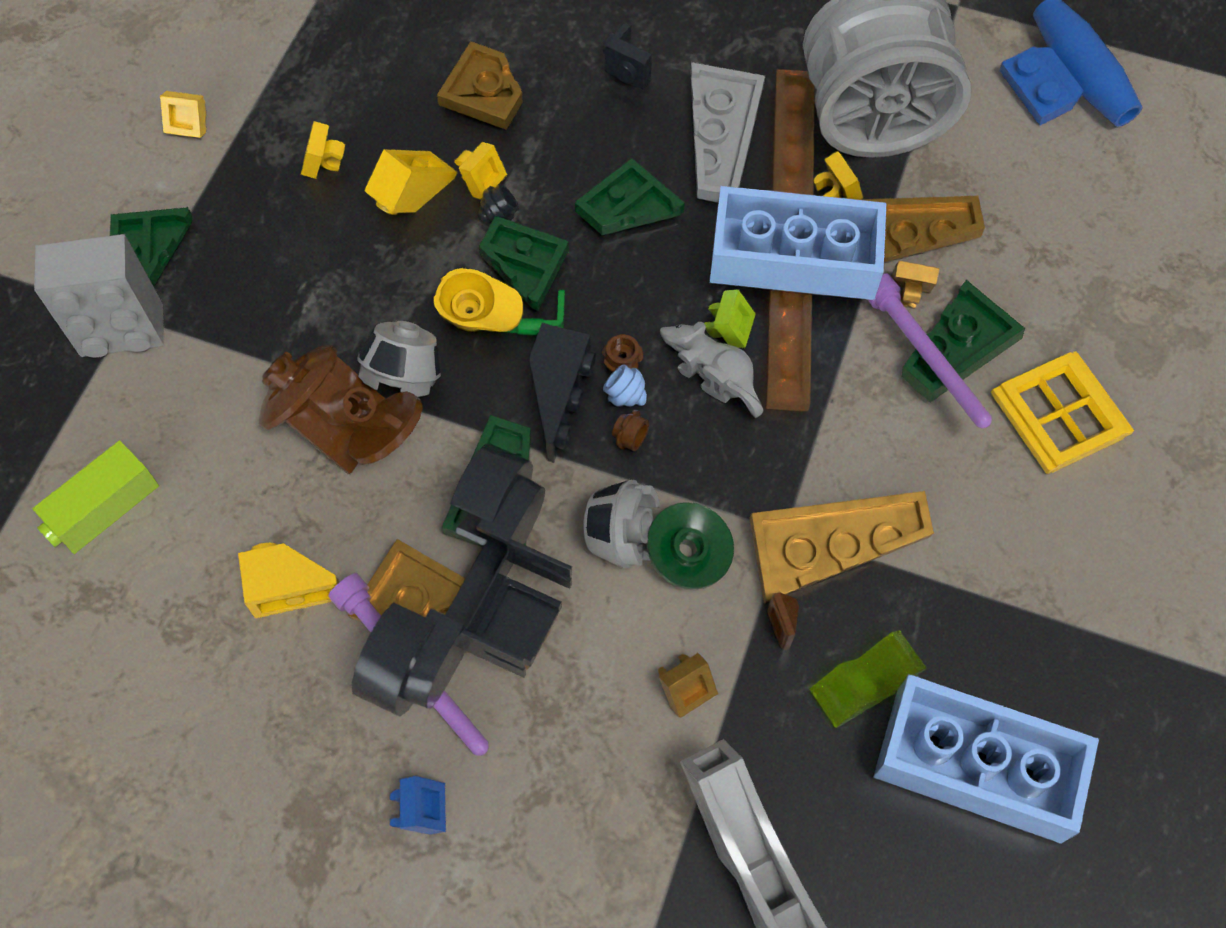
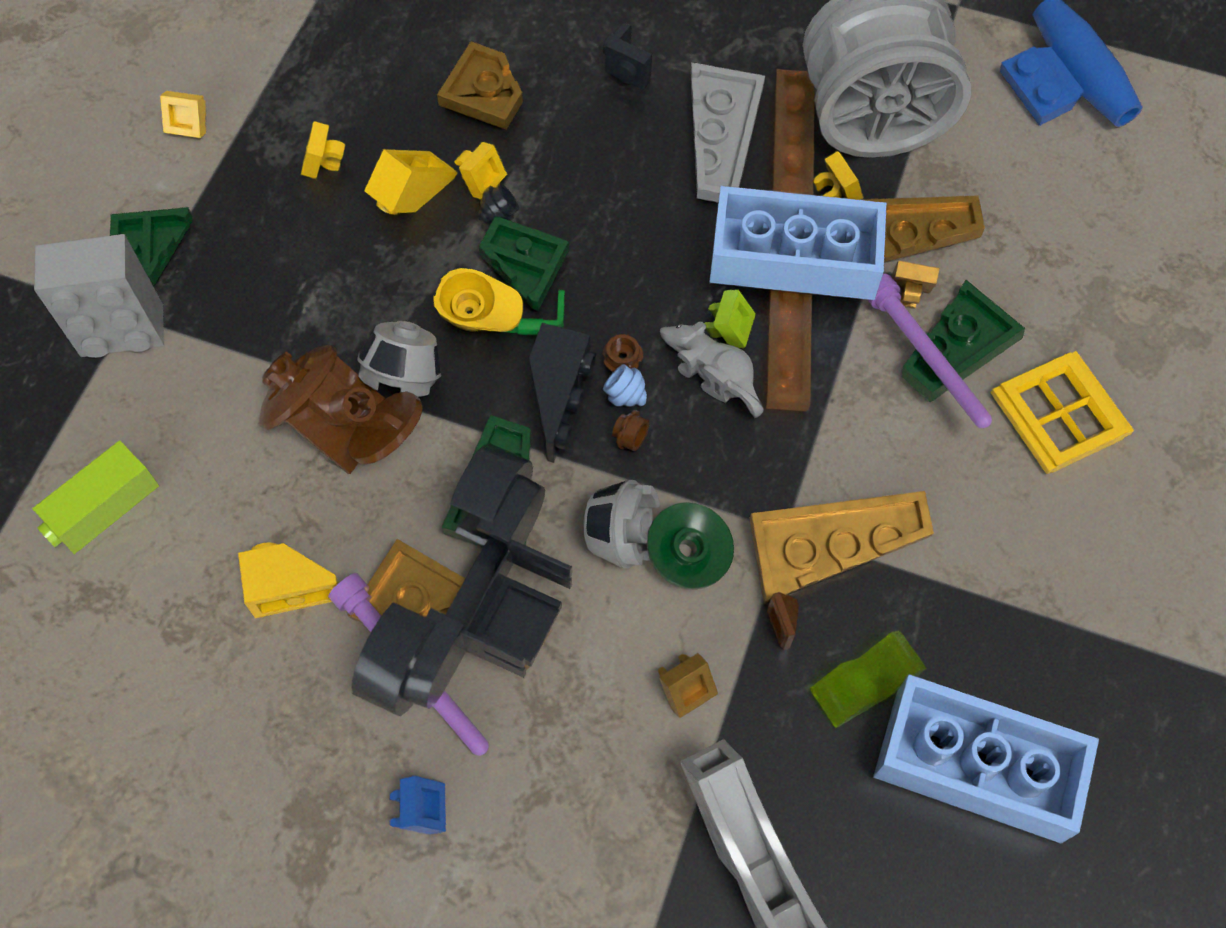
(628, 200): dark green wing -> none

